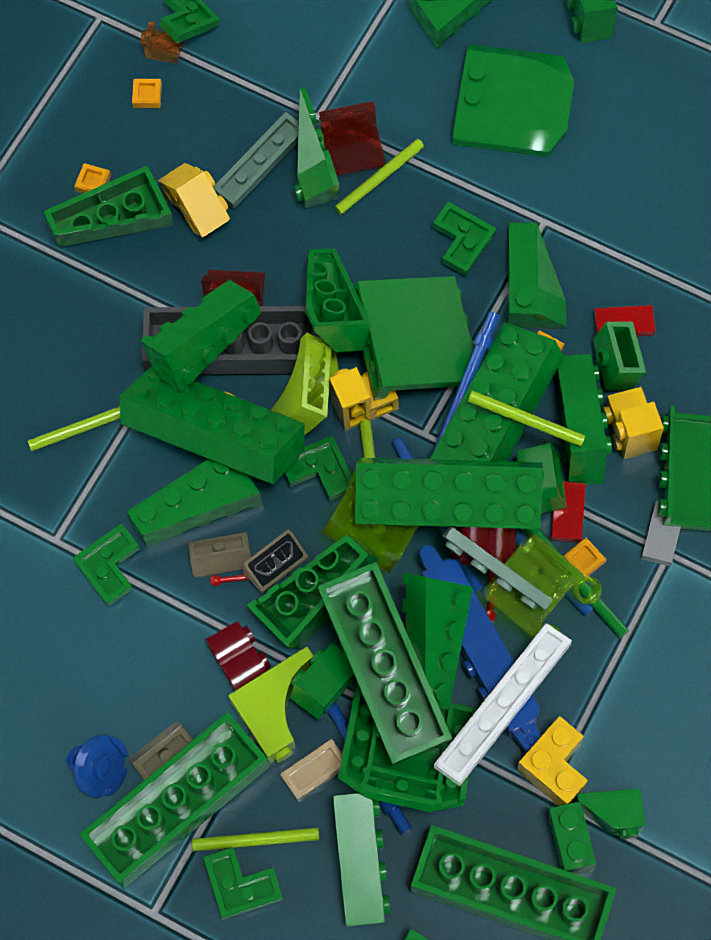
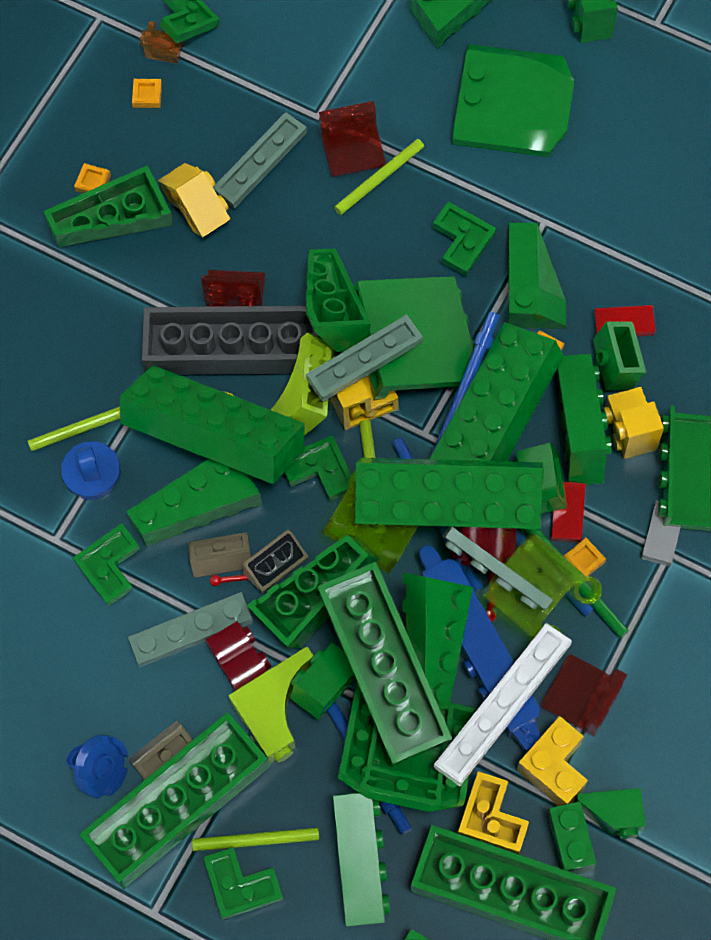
(91, 470): none -> blue tile
(189, 629): none -> sand green plate
(201, 334): green wedge -> none
(313, 770): tan tile -> none
(315, 170): green wedge -> none
(364, 358): none -> sand green plate
(485, 821): none -> yellow brick
(526, 418): lime bar -> none
(583, 694): none -> clear red bracket

